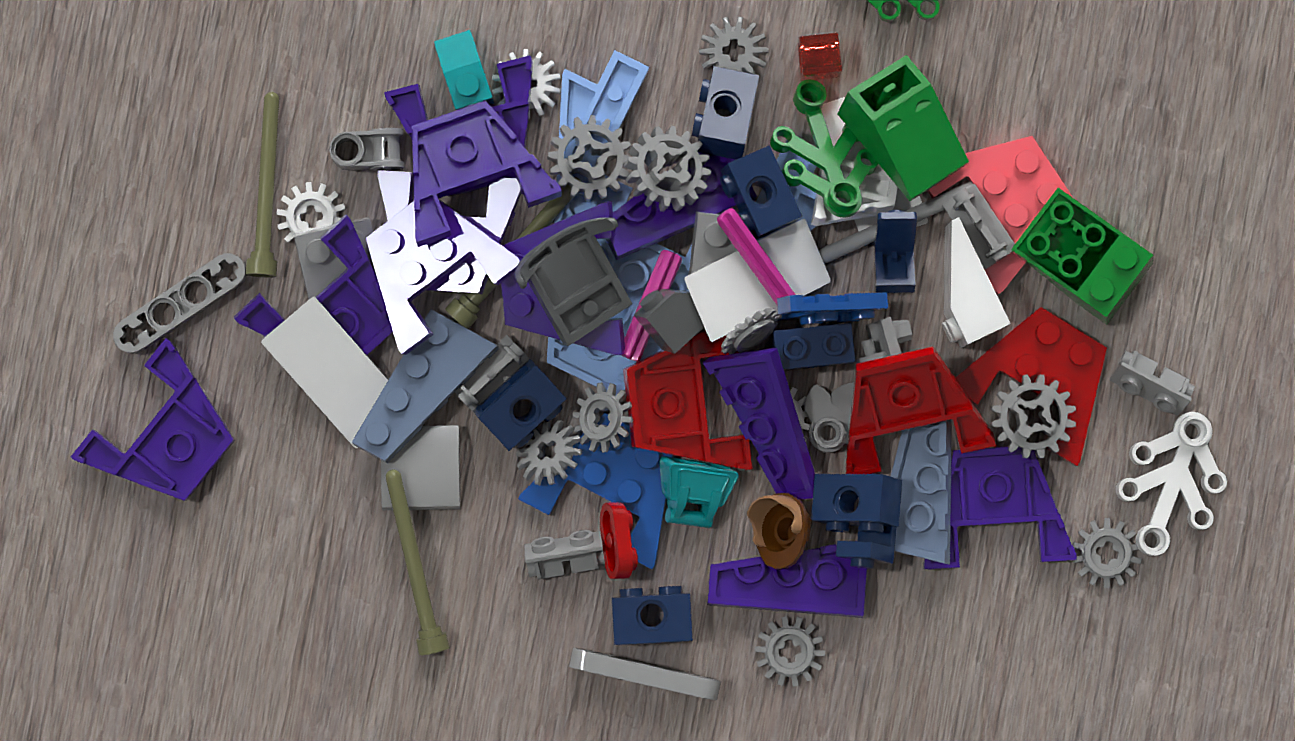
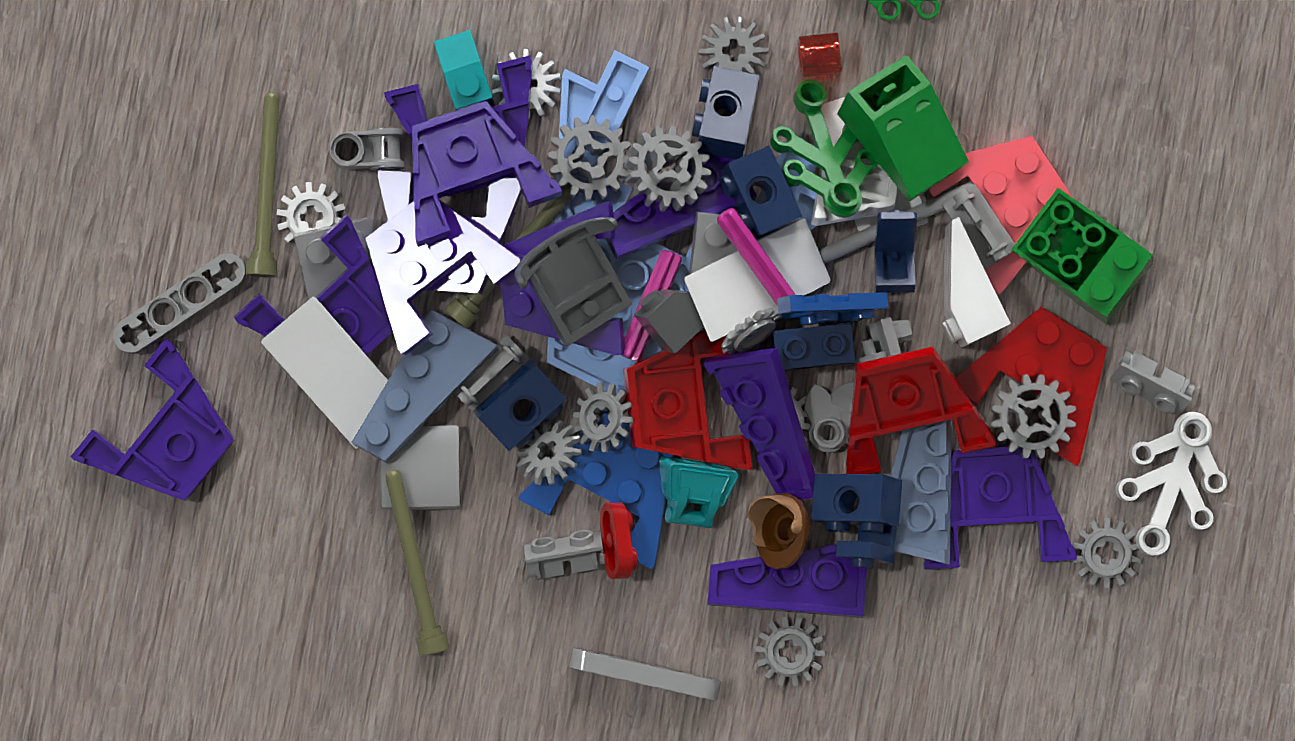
(629, 627): dark blue brick -> none

